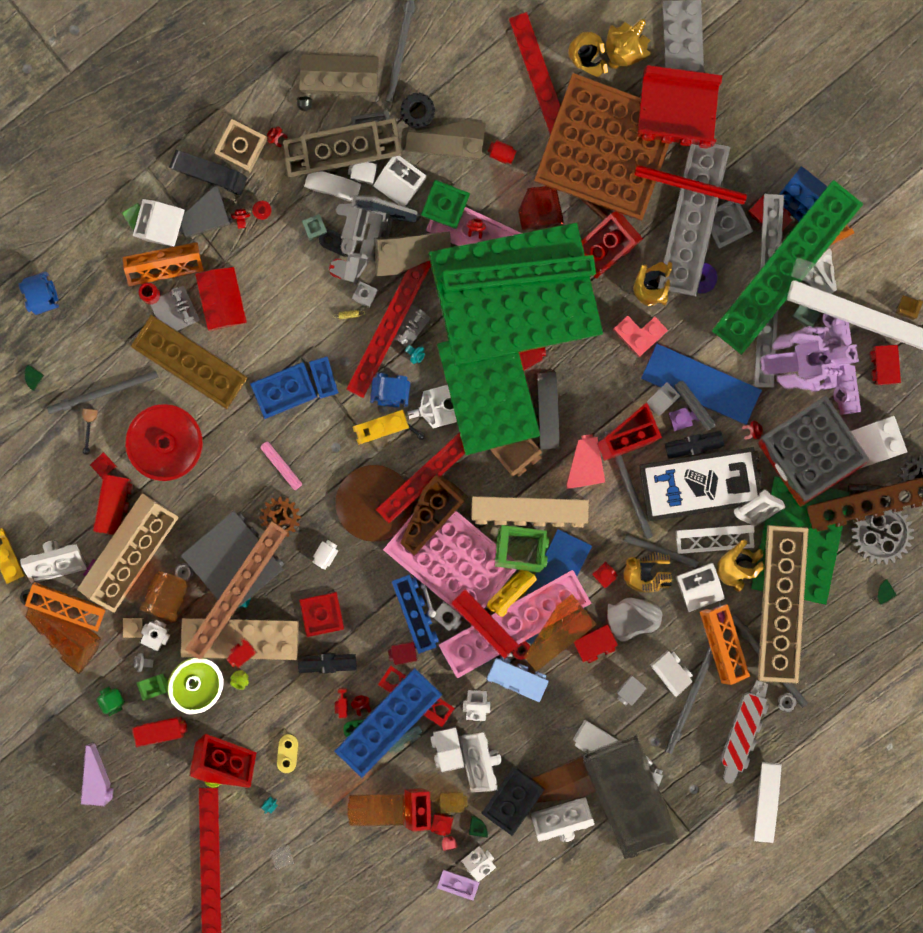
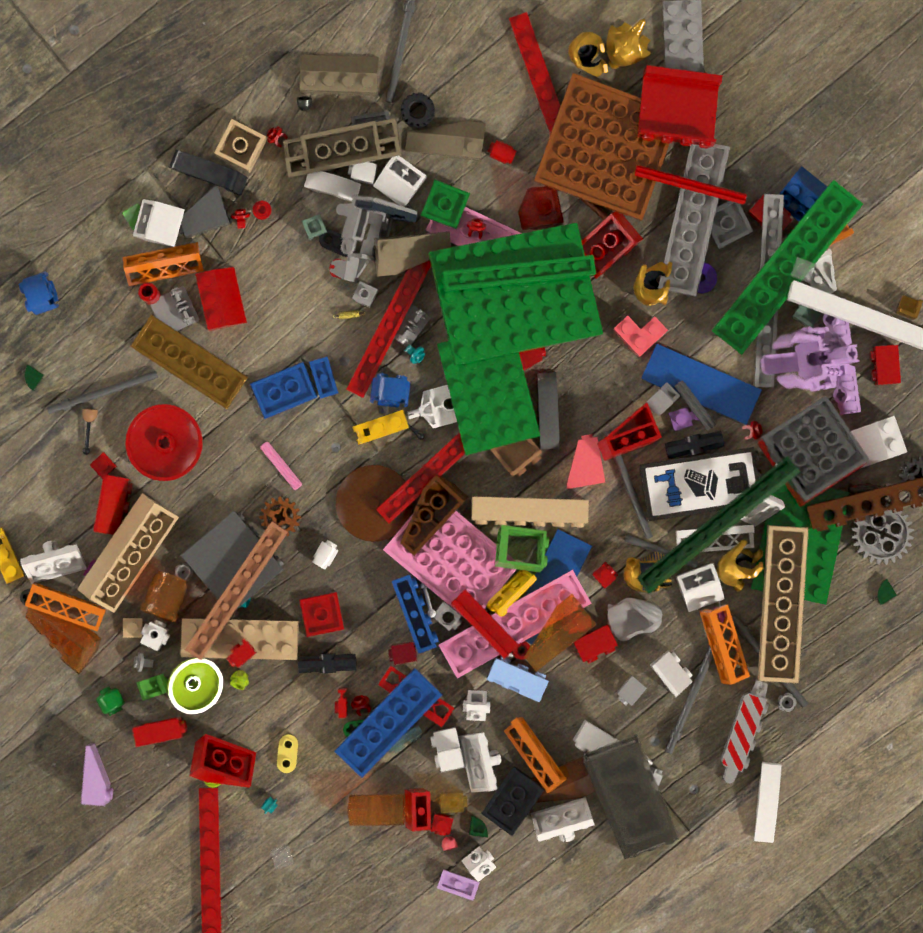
(538, 752): none -> orange fence
(718, 524): none -> dark green plate

